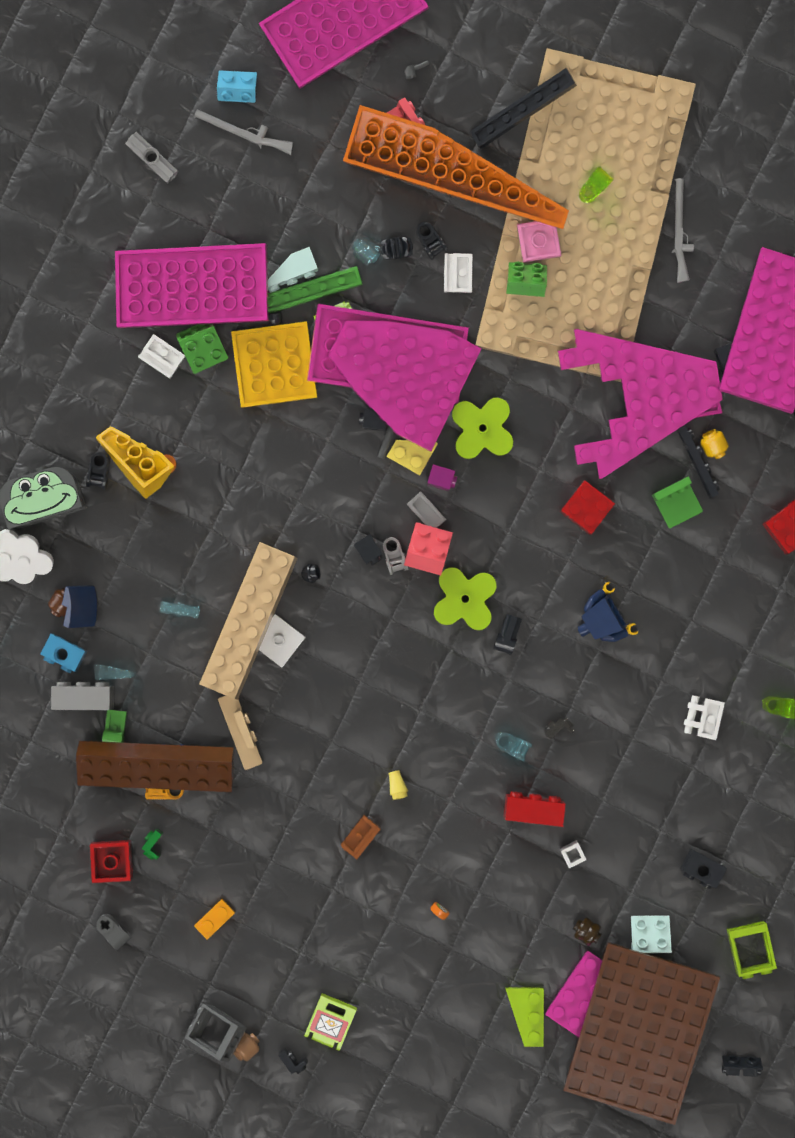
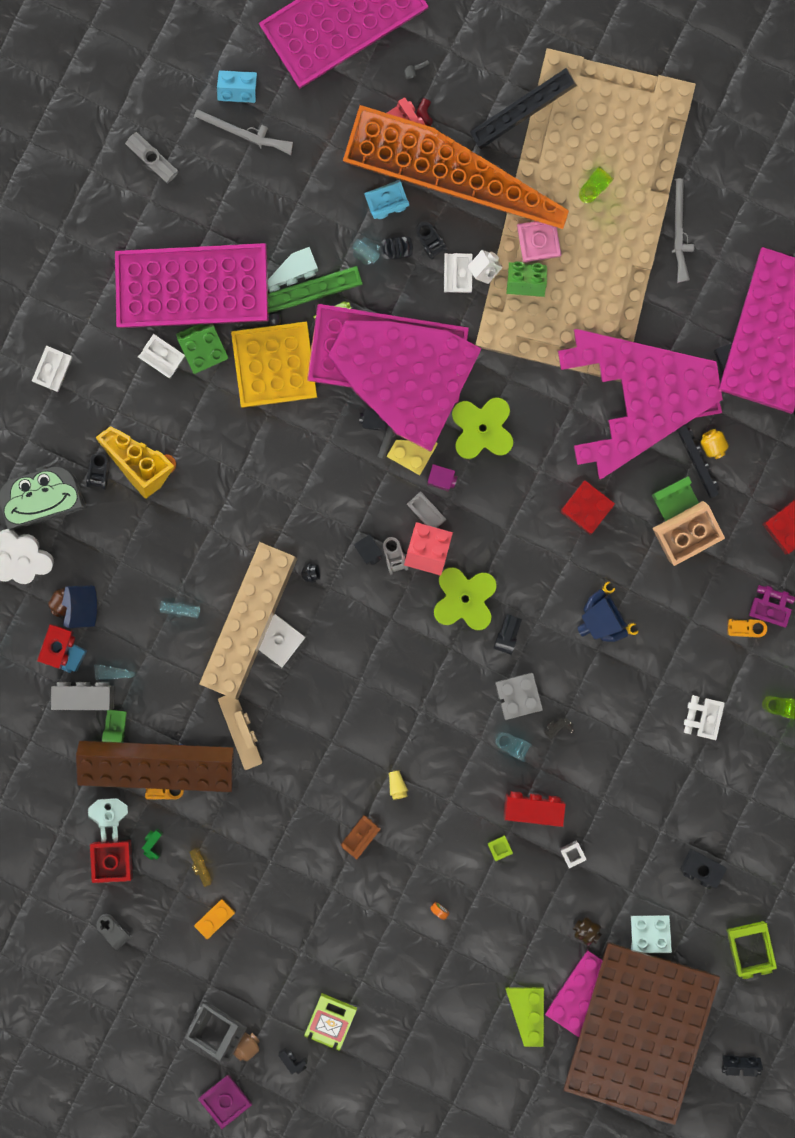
(48, 655): none -> red brick
(52, 369): none -> white plate
(108, 818): none -> light aqua hinge
(199, 867): none -> clear yellow plate
(225, 1101): none -> magenta plate
(387, 200): none -> medium azure bracket
(422, 112): none -> dark red arm
(485, 266): none -> white brick
(500, 848): none -> lime plate
(519, 696): none -> light grey piece
(688, 533): none -> light nougat brick
(745, 628): none -> light orange piece
(769, 611): none -> magenta plate

